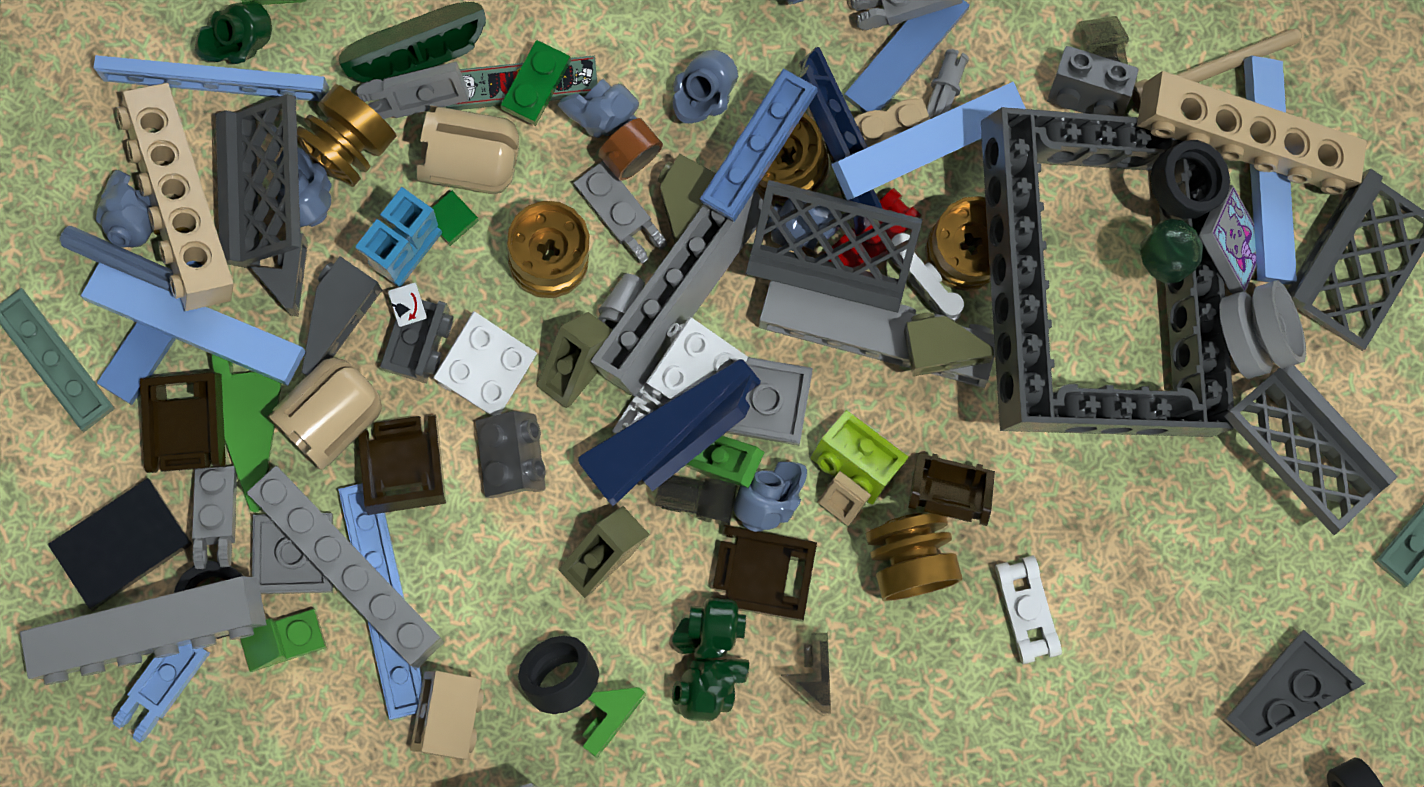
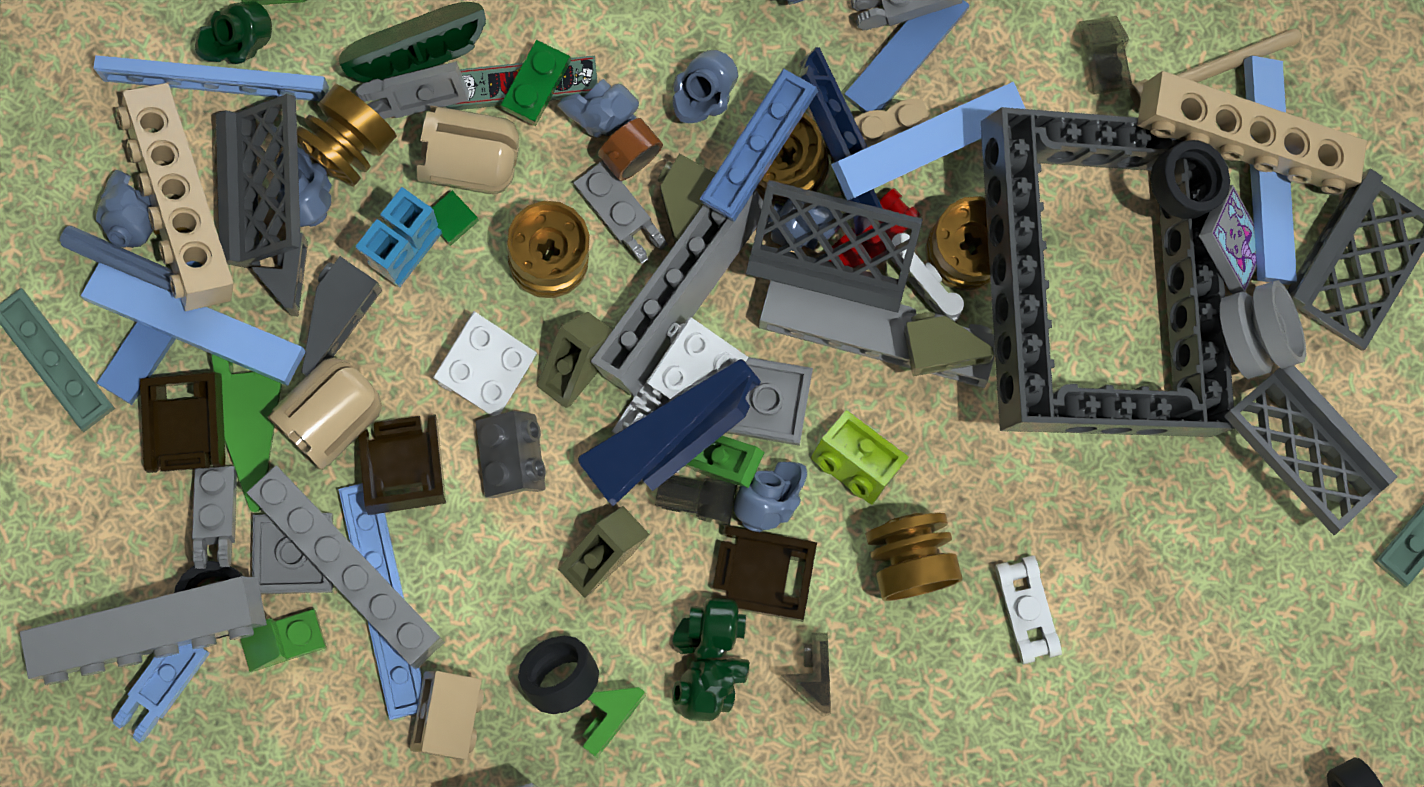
(120, 544): black tile -> none
(407, 304): white sticker -> none
(414, 346): dark grey bracket -> none
(620, 299): light grey cone -> none
(844, 498): tan tile -> none
(947, 83): light grey axle -> none
(952, 489): dark brown container -> none
(1092, 83): dark grey bracket -> none
(1171, 251): clear green hair -> none
(1291, 689): dark grey wing -> none

